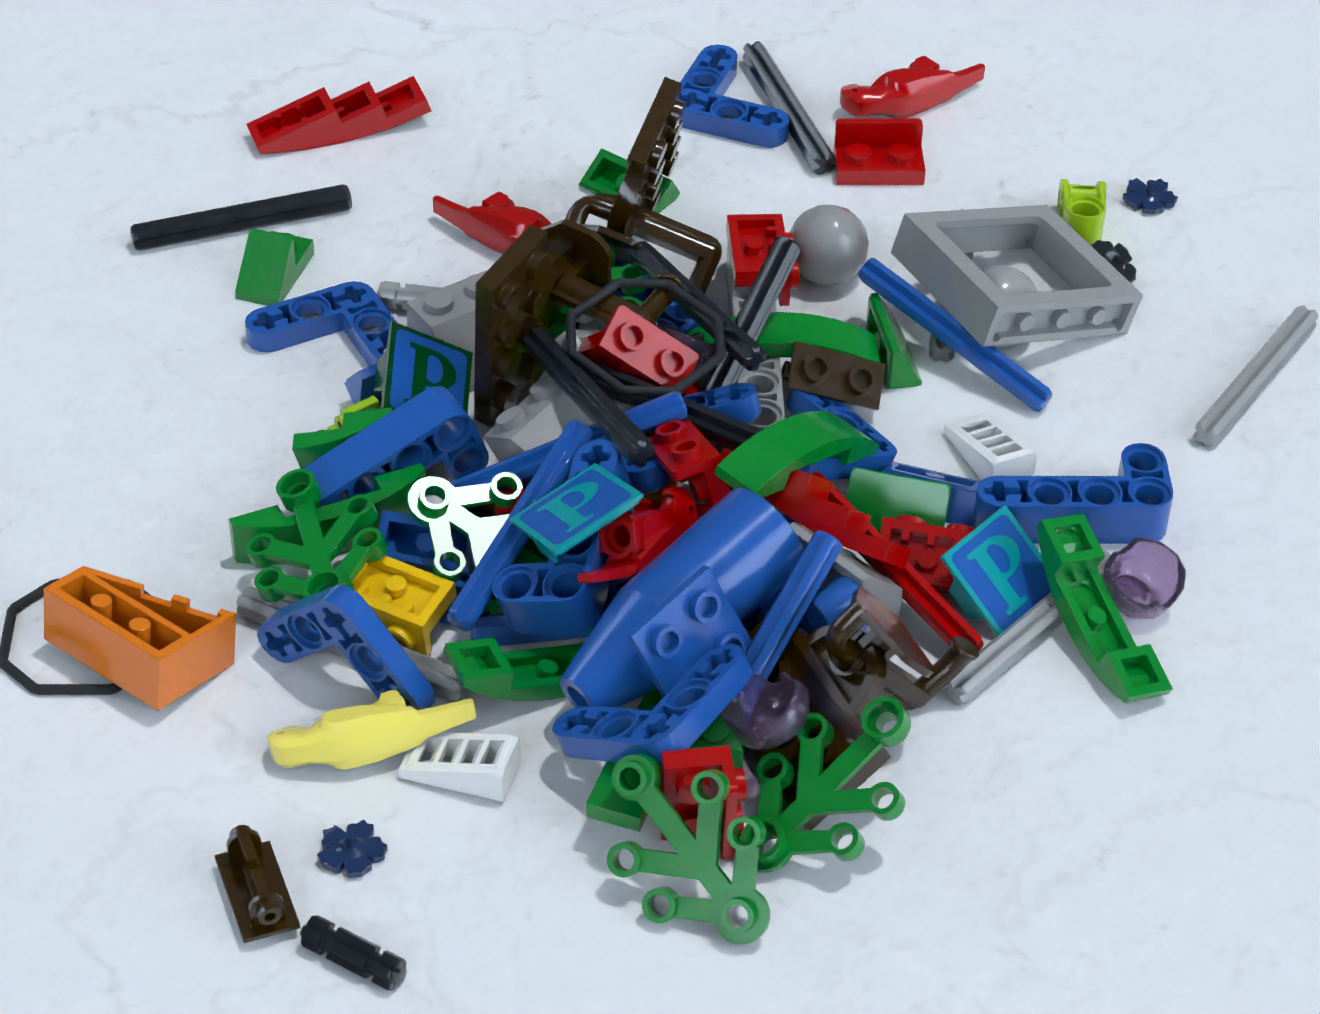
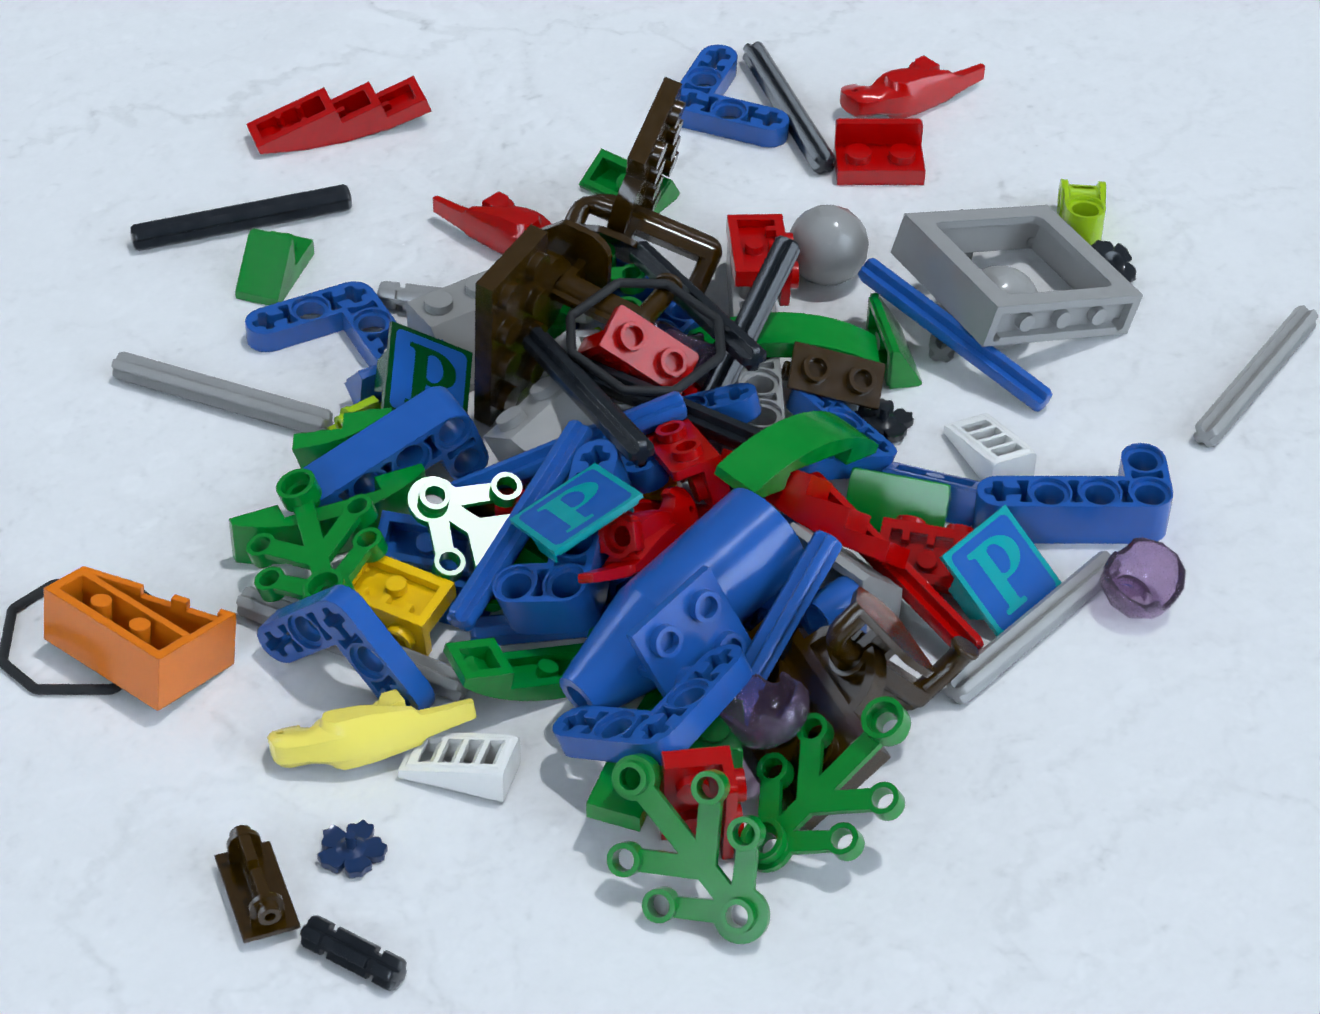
(220, 393): none -> light grey axle
(886, 421): none -> black plant
(1090, 615): green slope -> none
(1150, 197): dark blue plant -> none

